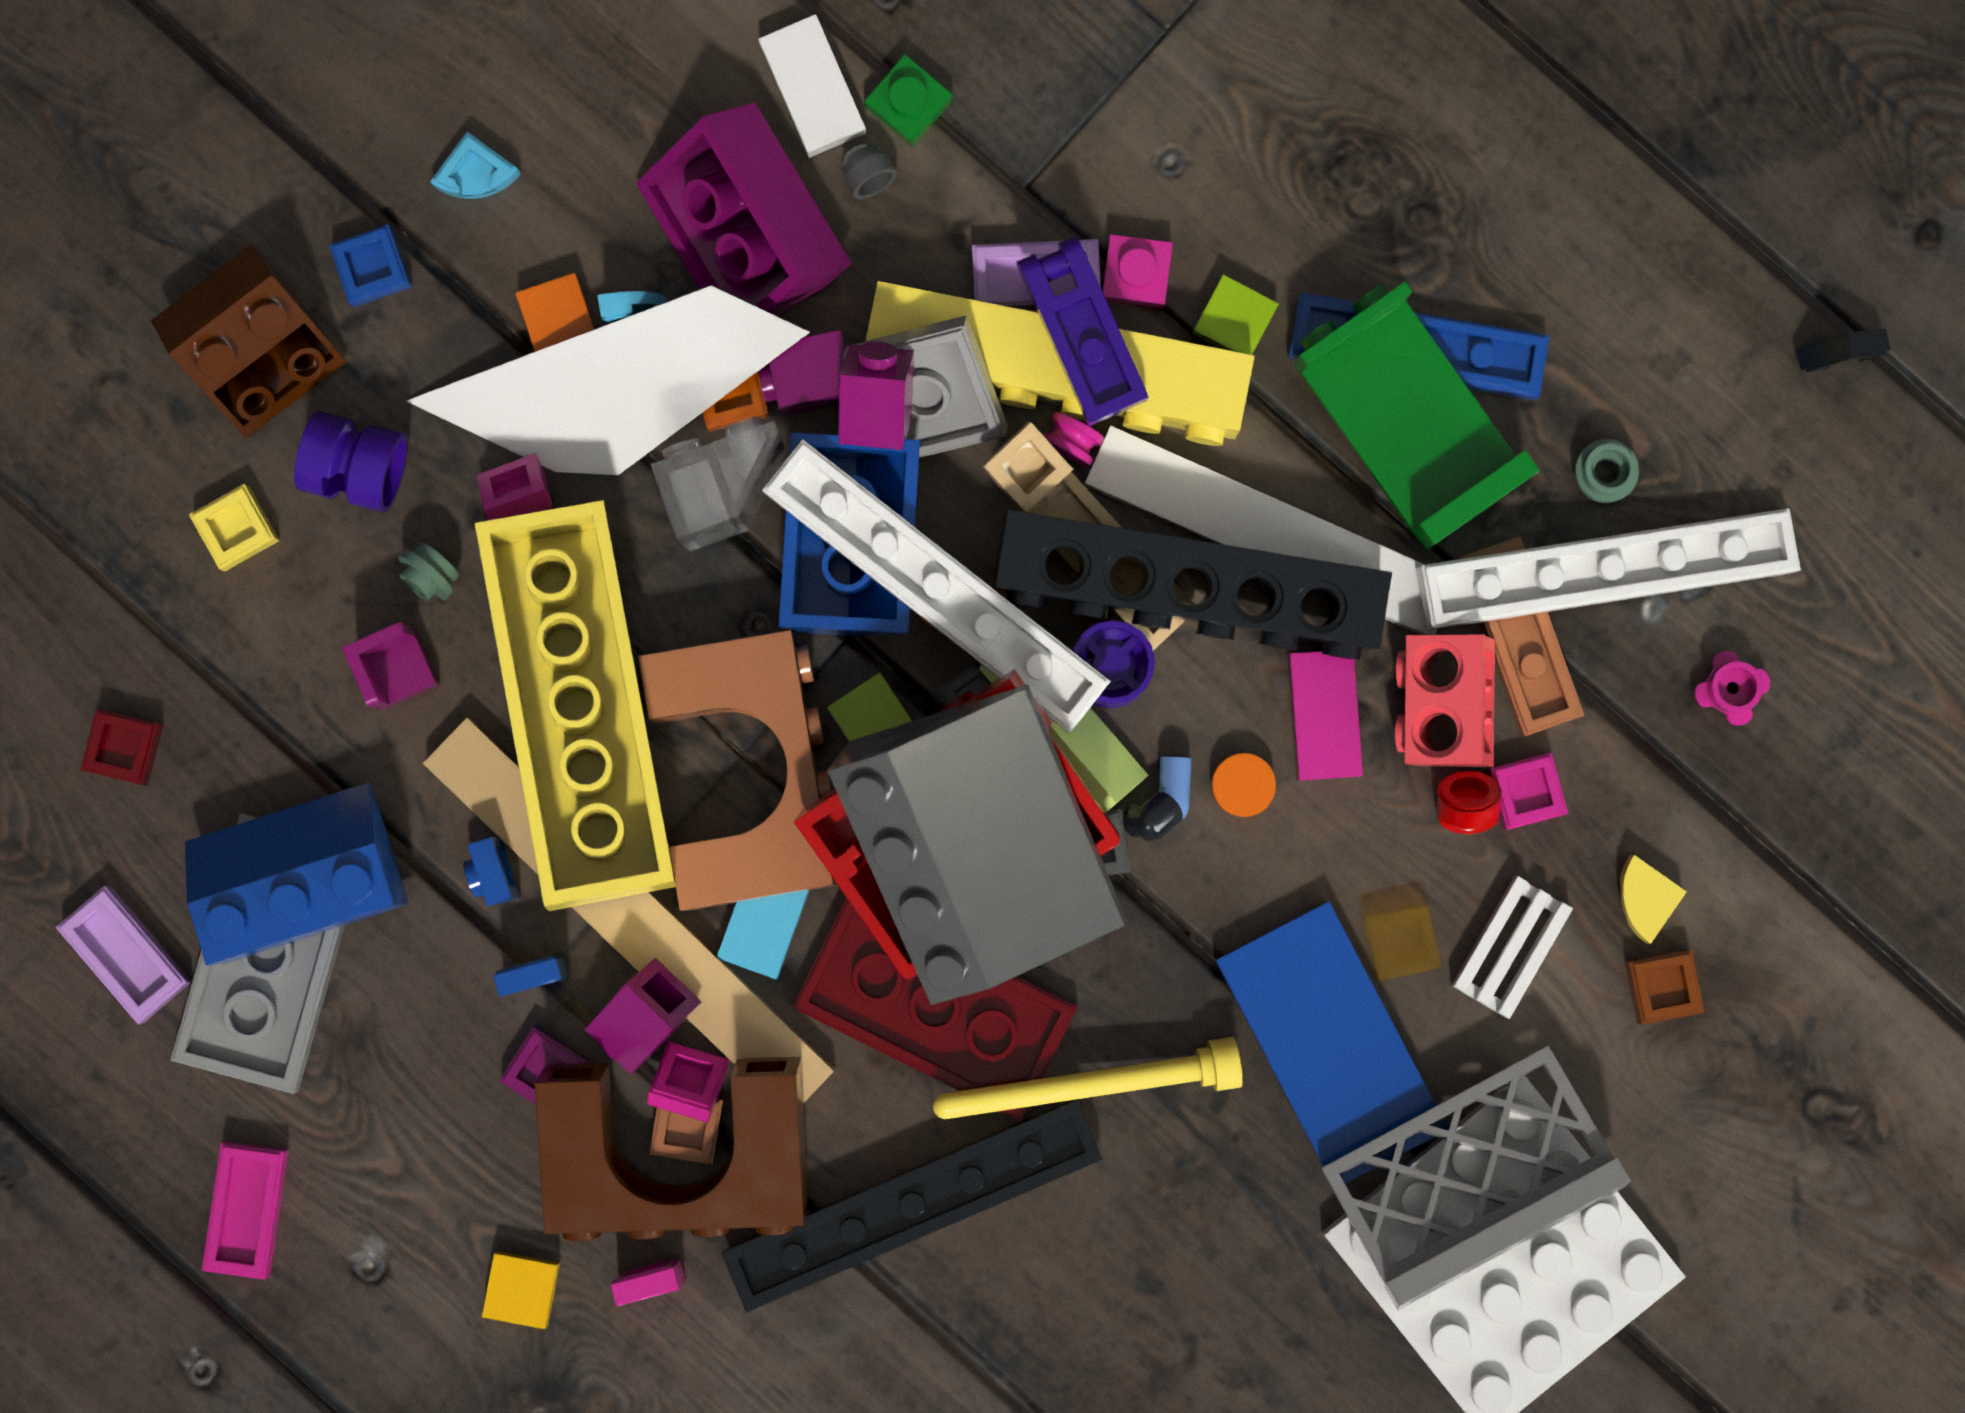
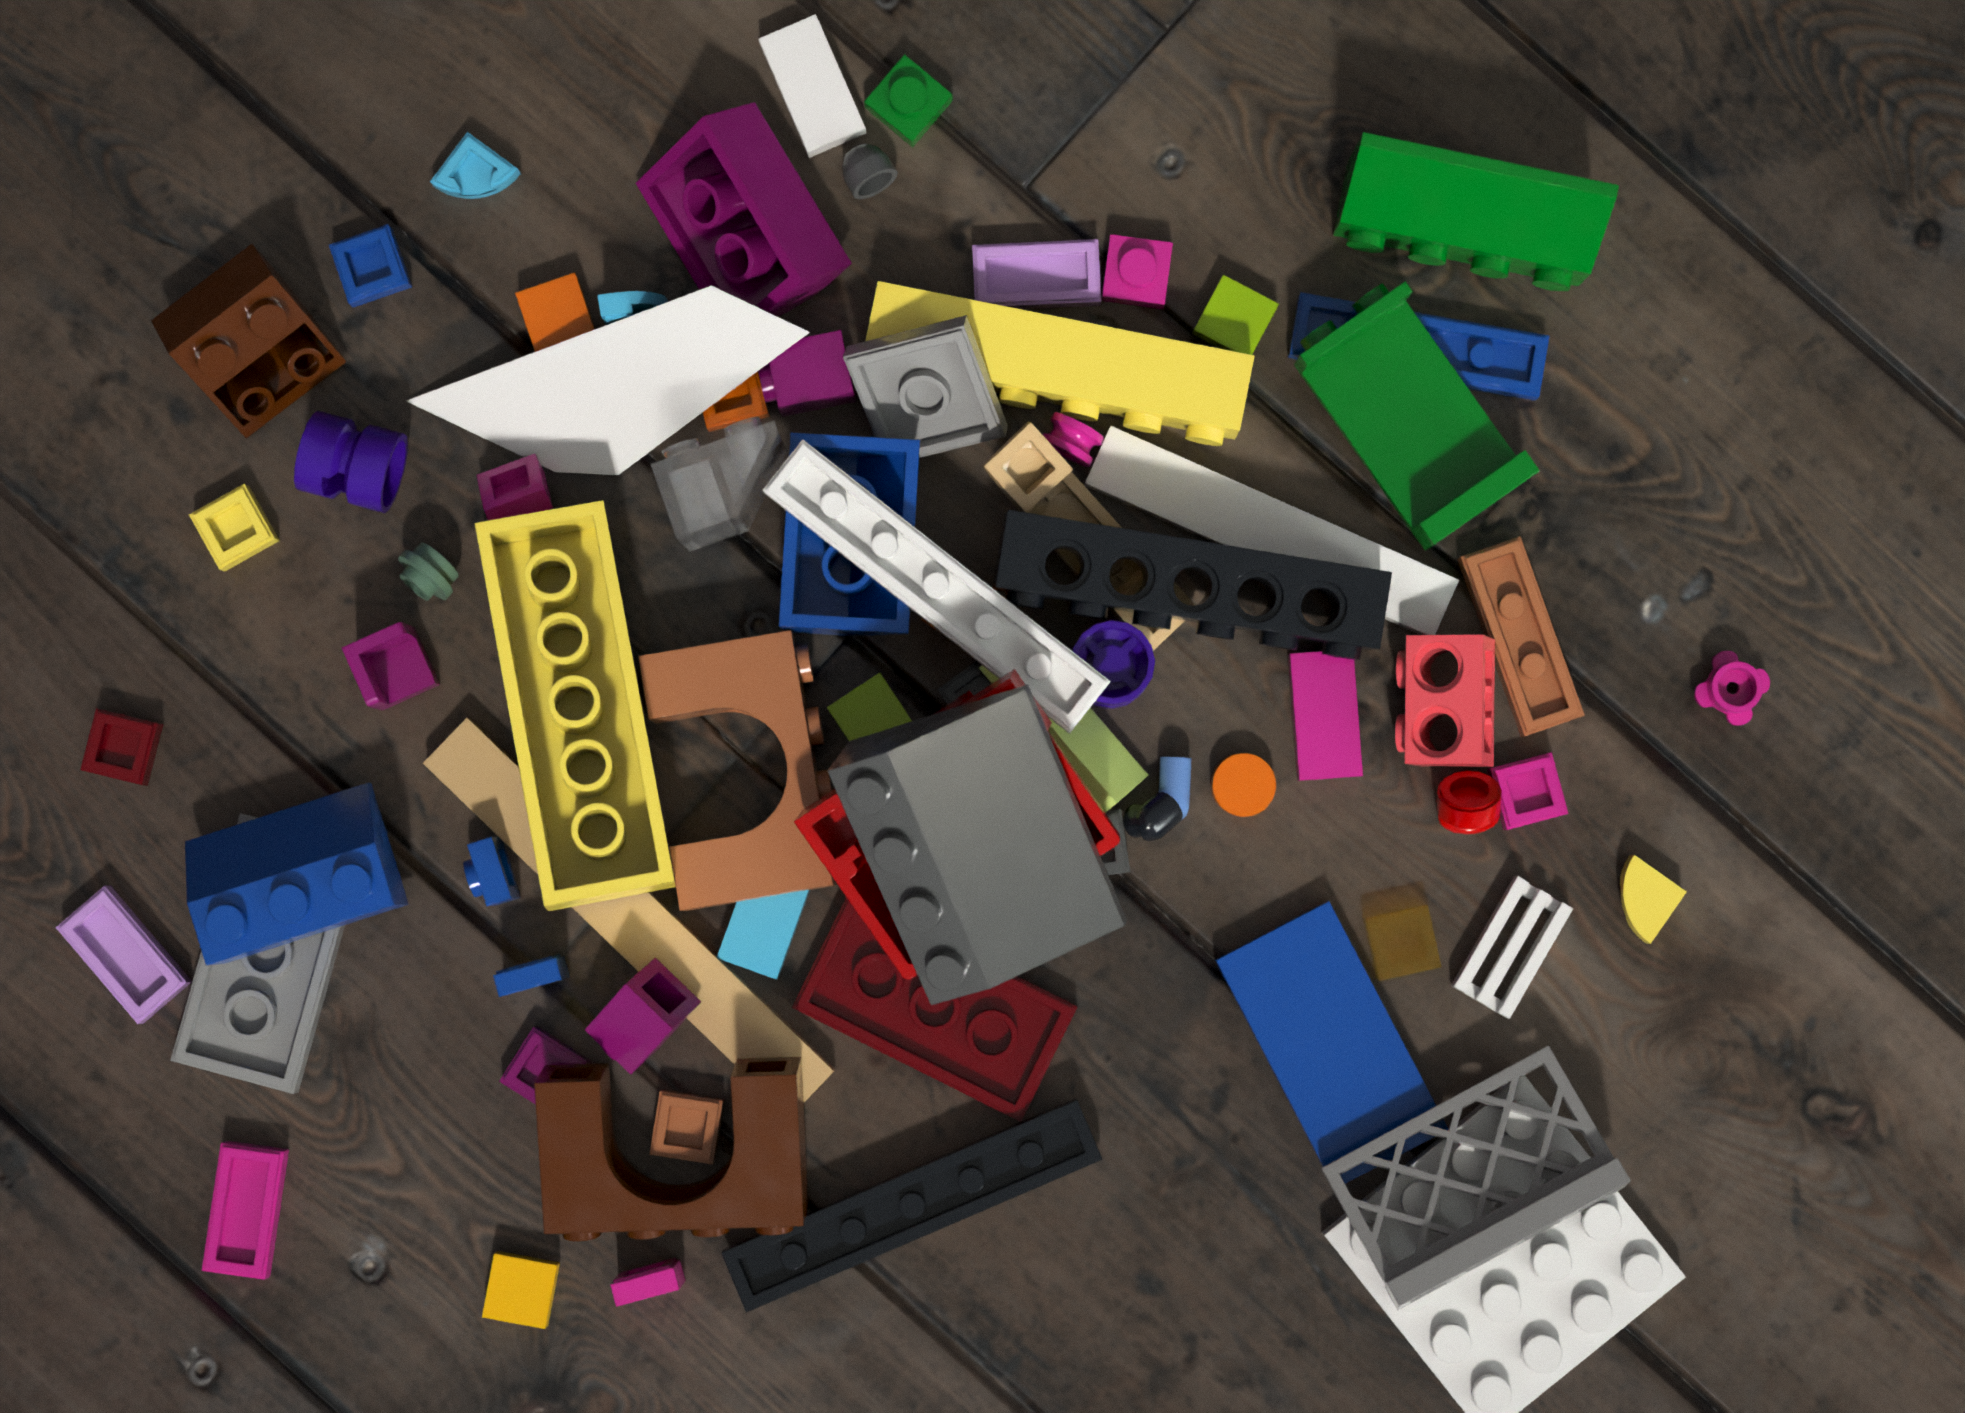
(688, 1082): dark pink tile -> none
(876, 396): magenta brick -> none
(1083, 333): dark purple plate -> none
(1212, 1065): light yellow piece -> none
(1473, 212): none -> green slope
(1607, 569): white tile -> none
(1620, 457): sand green plate -> none
(1664, 986): dark orange tile -> none
(1844, 347): black tile -> none

